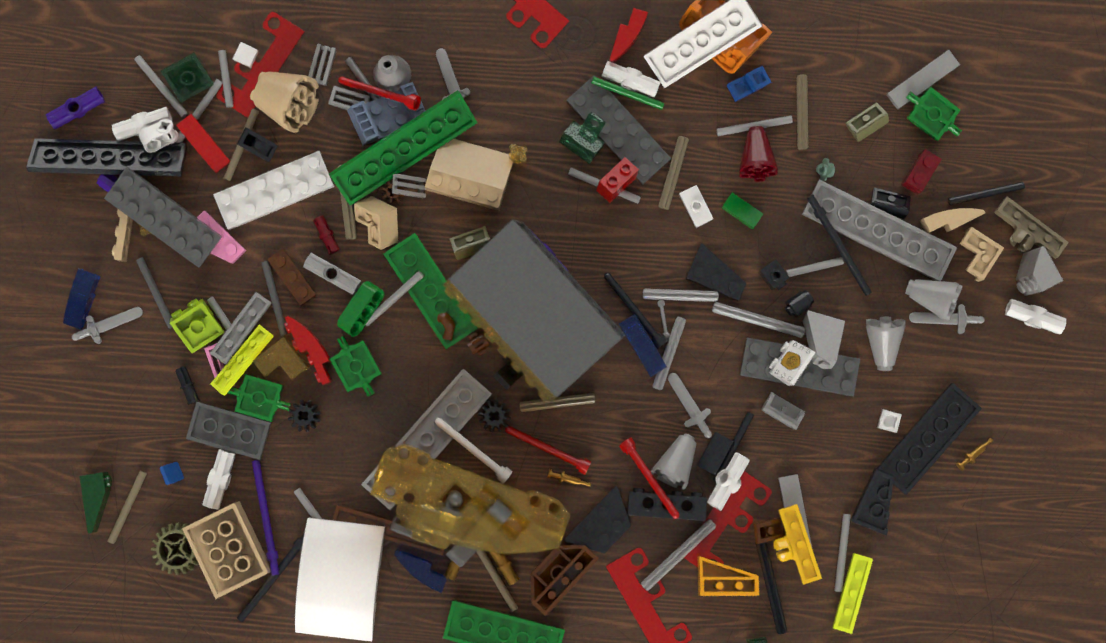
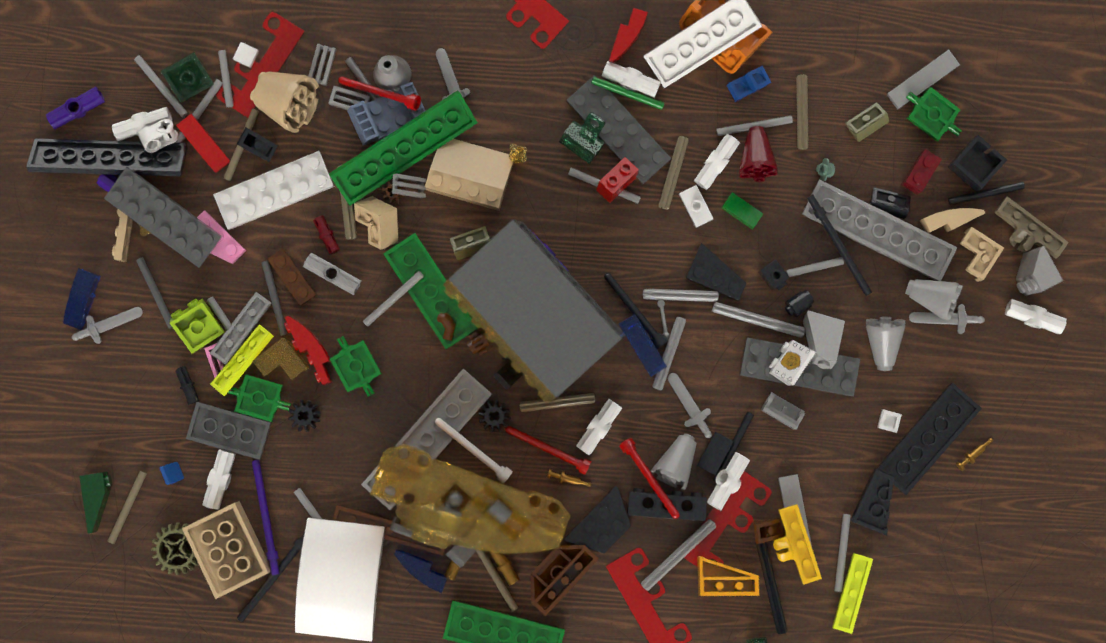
(360, 308): green beam -> none
(599, 427): none -> white piece
(716, 161): none -> white piece
(974, 165): none -> black piece

